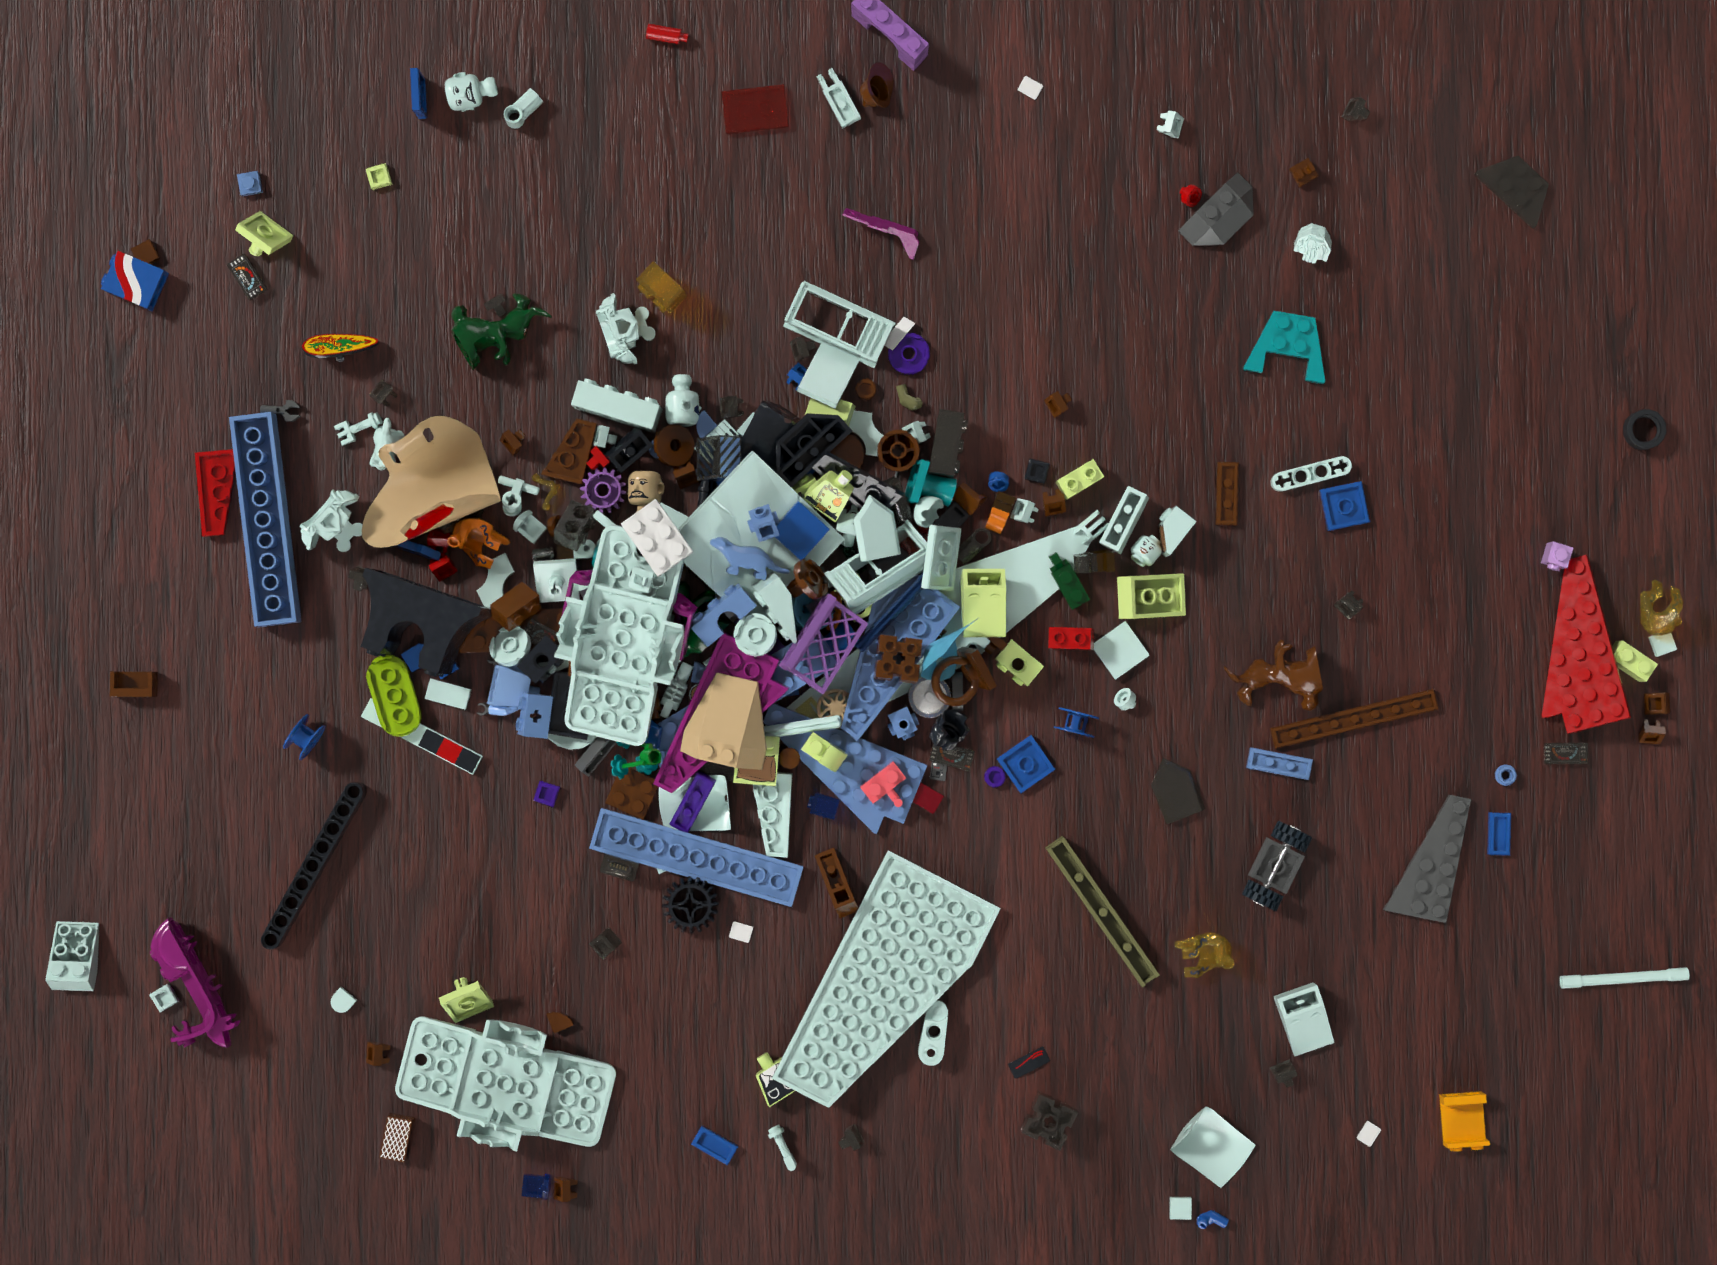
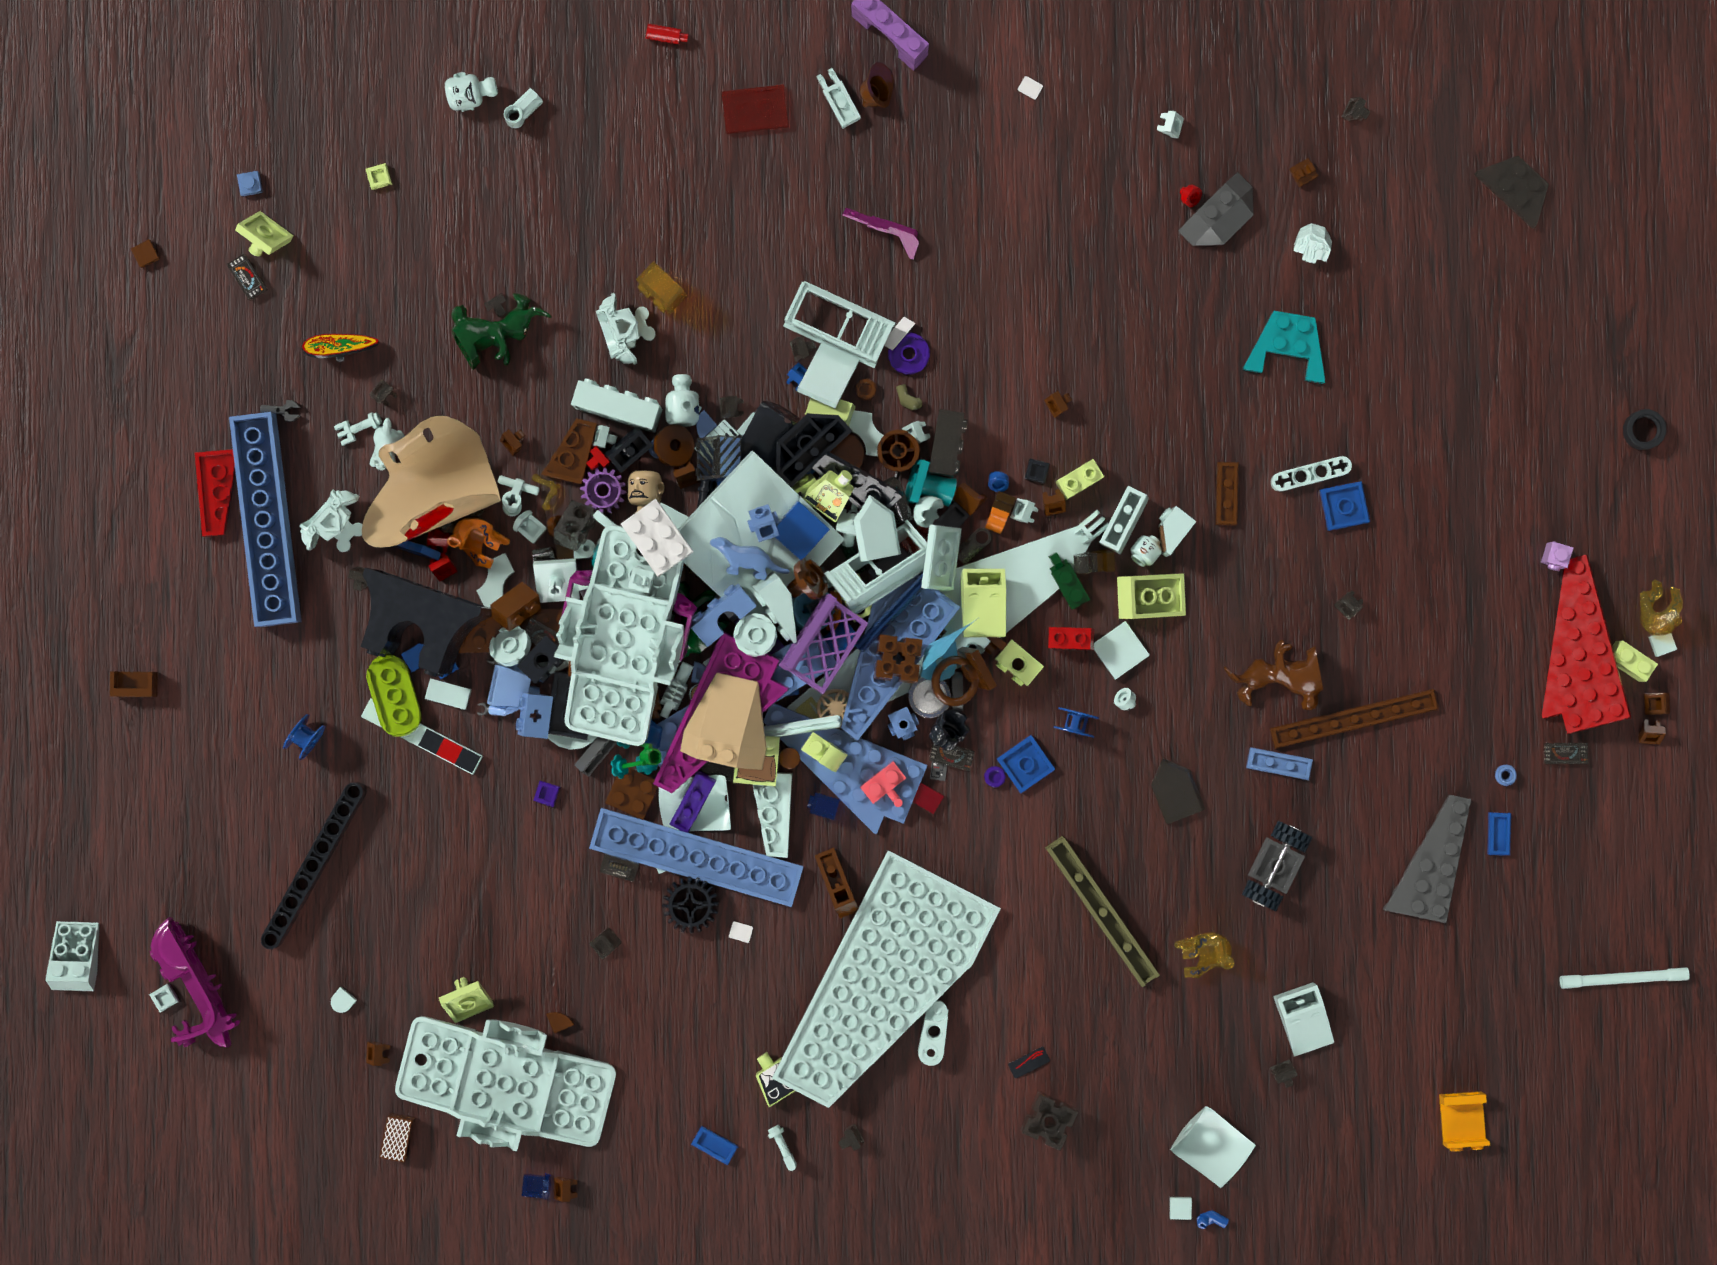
(134, 280): panel -> none
(418, 93): blue tile -> none
(1368, 1133): white sticker -> none

